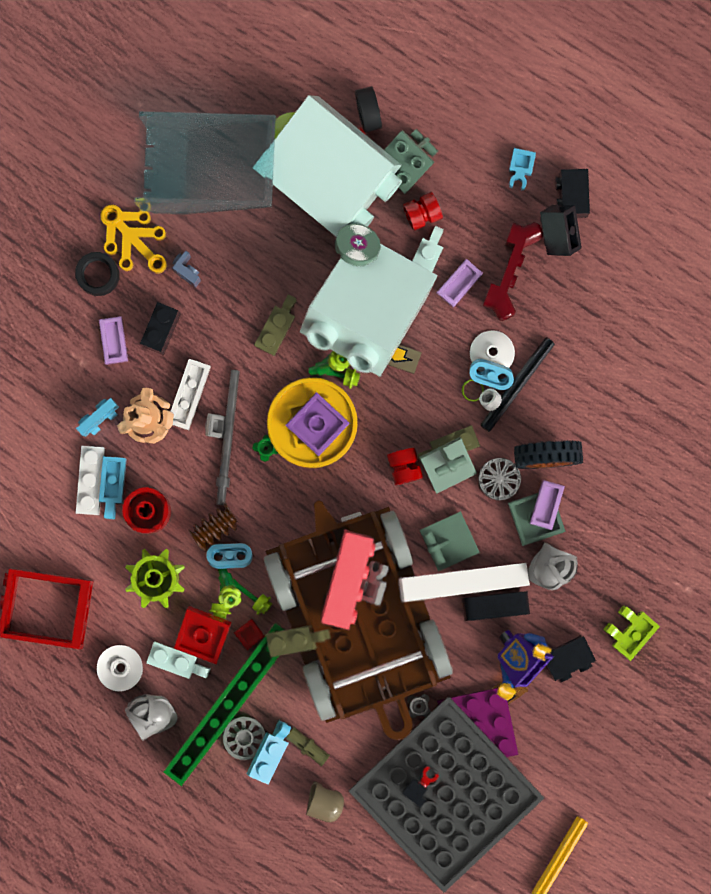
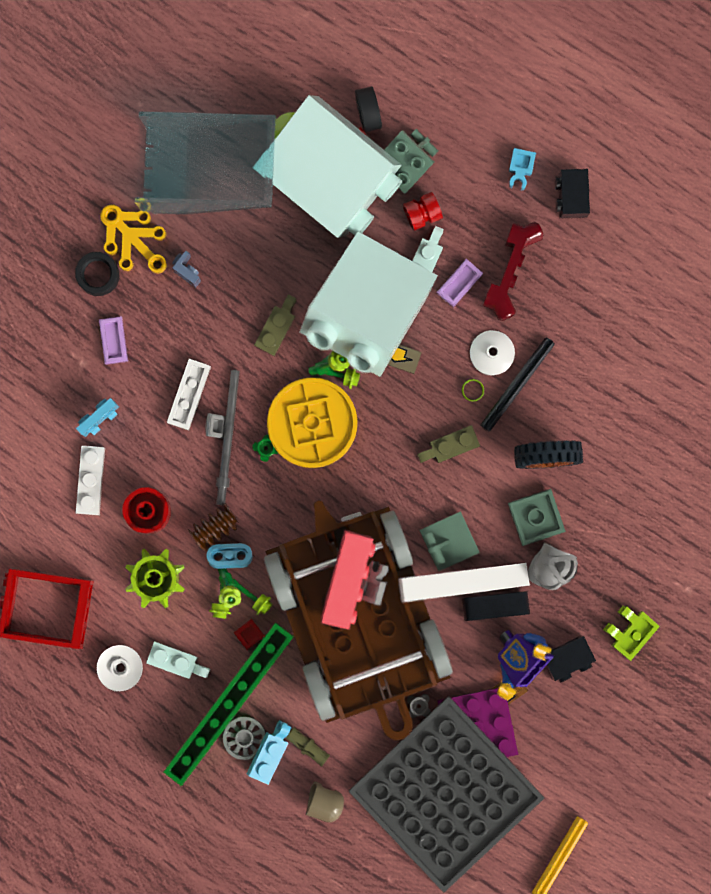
(112, 484): medium azure plate -> none
(145, 418): light nougat piece -> none
(151, 714): light grey helmet -> none
(160, 328): black brick -> none
(202, 635): red plate -> none
(295, 640): olive plate -> none
(317, 424): medium lavender tile -> none
(357, 244): sand green tile -> none
(404, 466): red wheel -> none
(416, 789): black piece -> none
(448, 465): sand green plate -> none
(487, 395): white axle -> none
(490, 375): medium azure plate -> none
(499, 479): light grey wheel -> none
(547, 504): lavender tile -> none
(560, 230): black brick -> none

